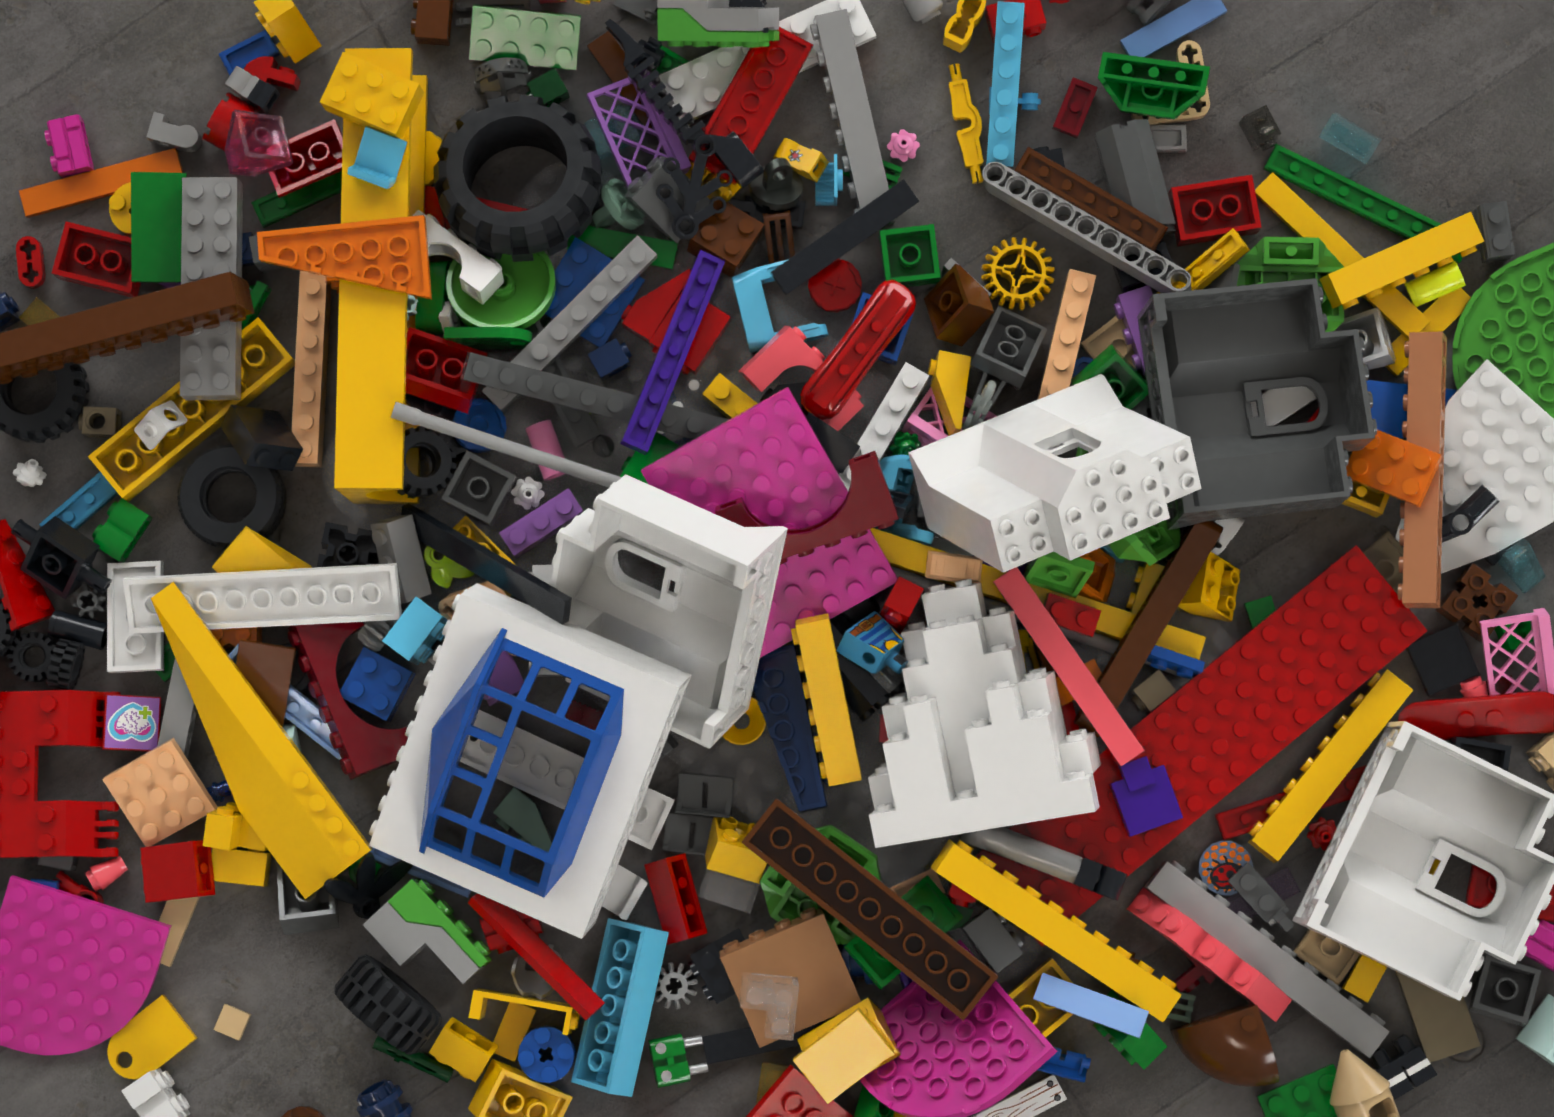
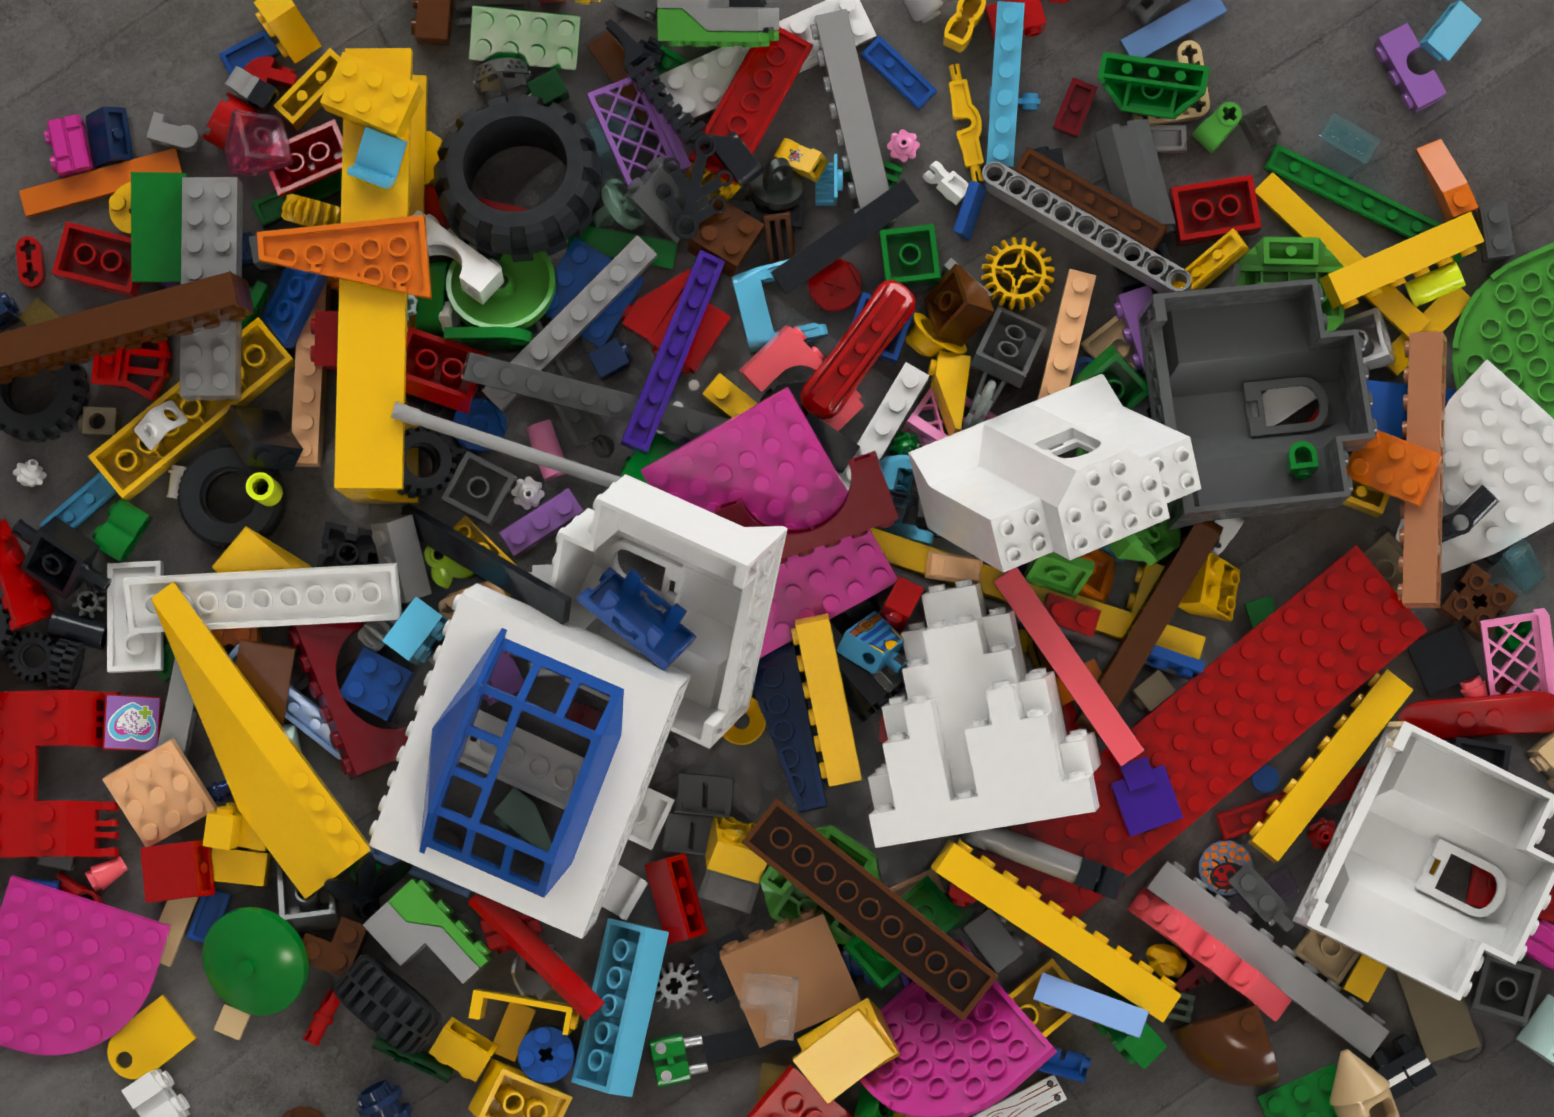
(109, 136): none -> dark blue panel
(115, 370): none -> red plate
(175, 476): none -> white pin
(207, 913): none -> blue tile
(255, 961): none -> green dish
(256, 482): none -> neon yellow pin
(292, 304): none -> blue tile
(305, 95): none -> yellow brick
(309, 212): none -> yellow gear
(322, 1018): none -> red pin
(325, 329): none -> red slope
(342, 951): none -> reddish brown brick
(622, 608): none -> blue piece
(898, 73): none -> blue tile
(924, 341): none -> yellow piece
(949, 184): none -> white plate
(969, 210): none -> blue tile
(1166, 960): none -> yellow rock
(1215, 129): none -> bright green piece
(1265, 779): none -> blue tile
(1301, 460): none -> green plate
(1416, 90): none -> medium lavender arch
(1446, 180): none -> orange slope
(1450, 31): none -> medium azure hinge

